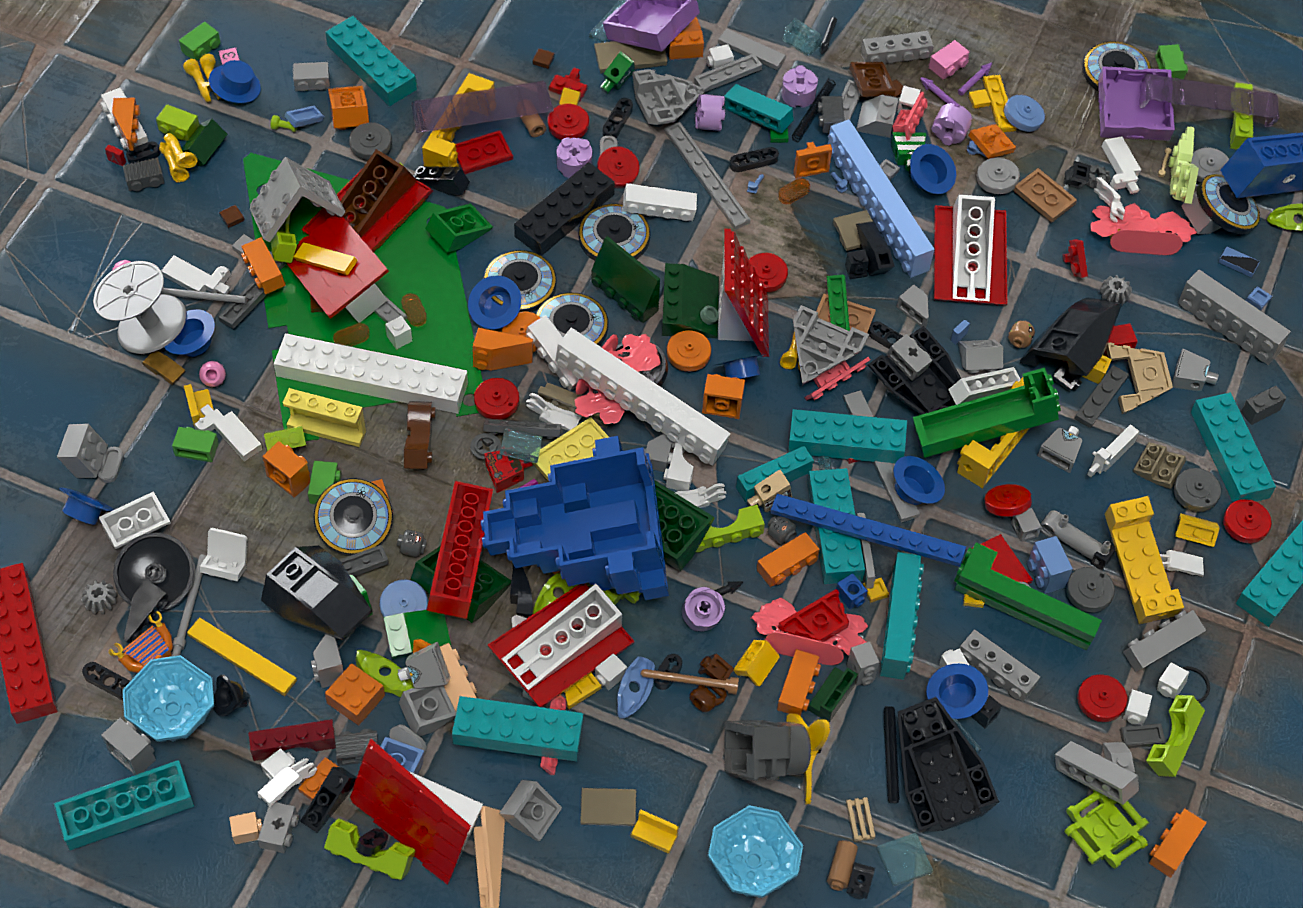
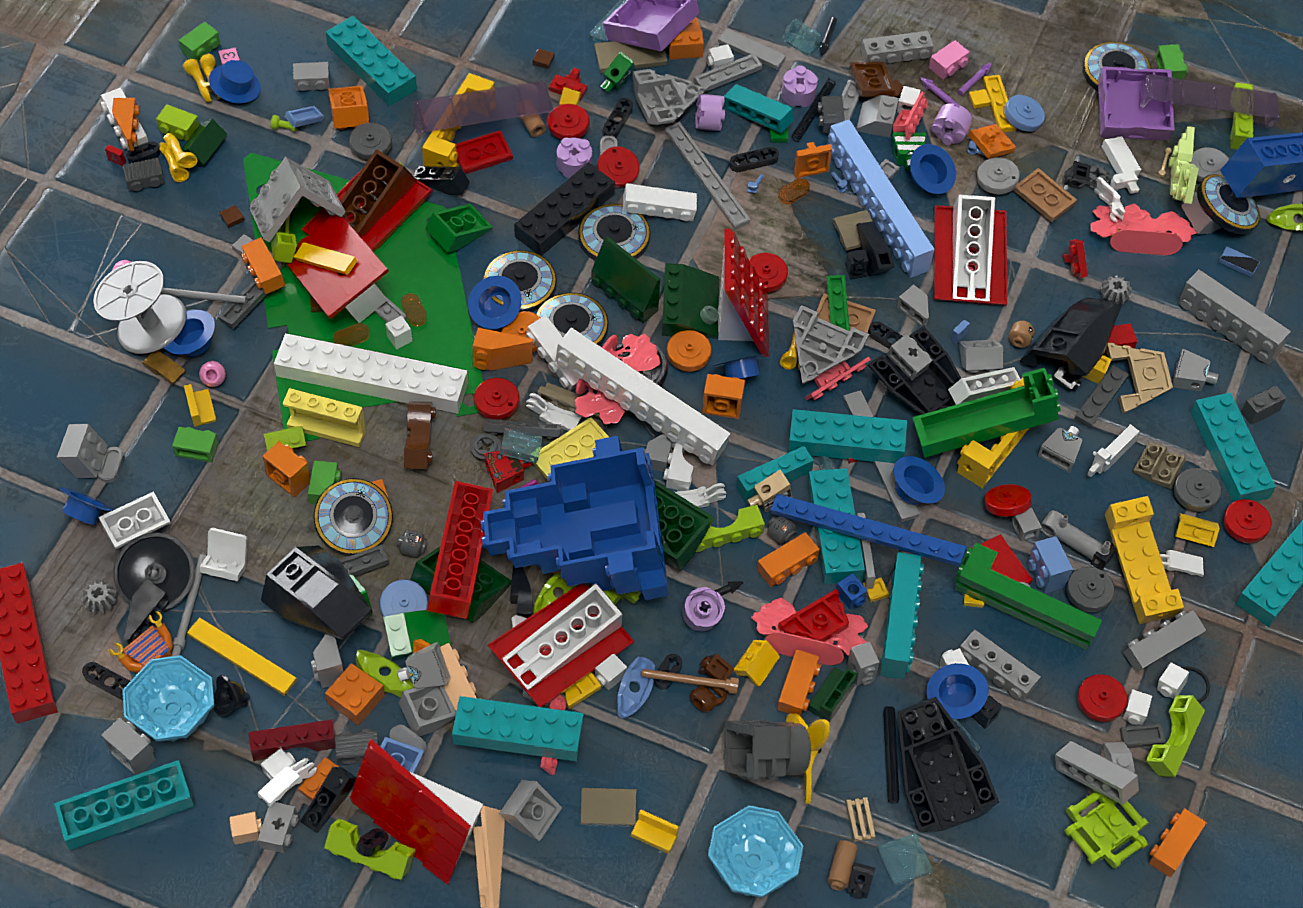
(196, 279): white piece -> none
(232, 431): white piece -> none
(1259, 298): medium blue tile -> none

